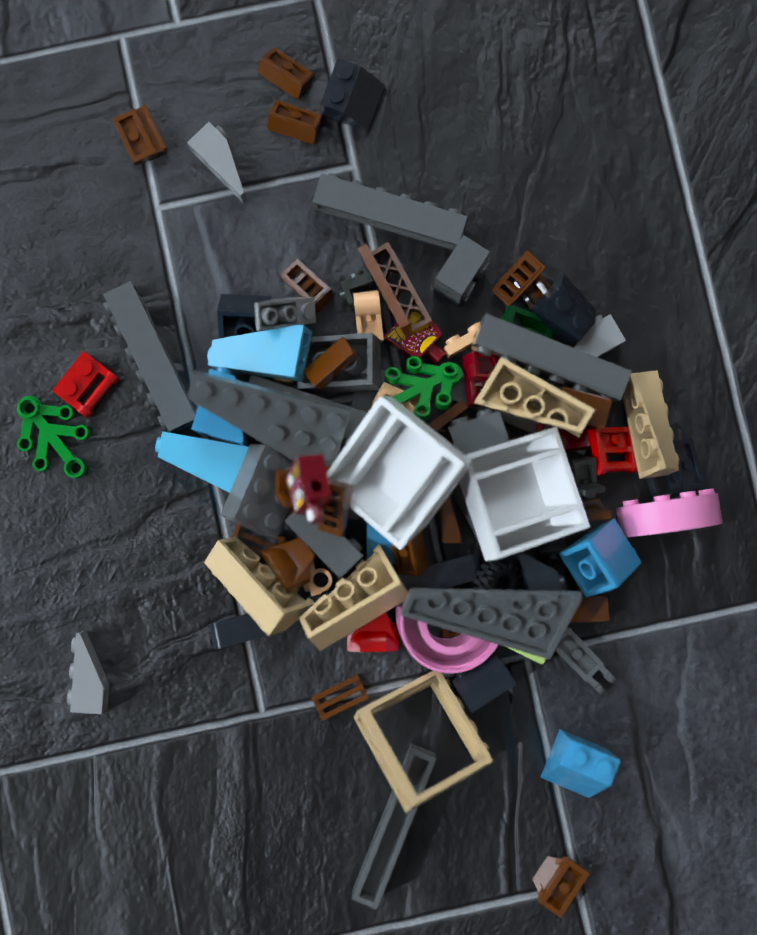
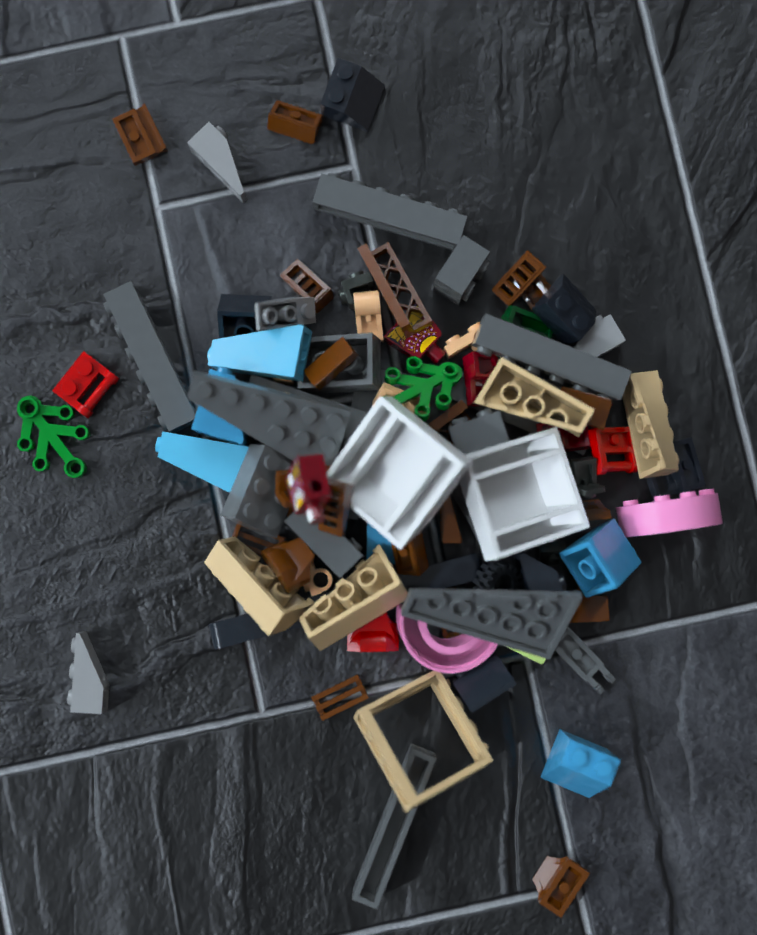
(285, 72): reddish brown slope -> none

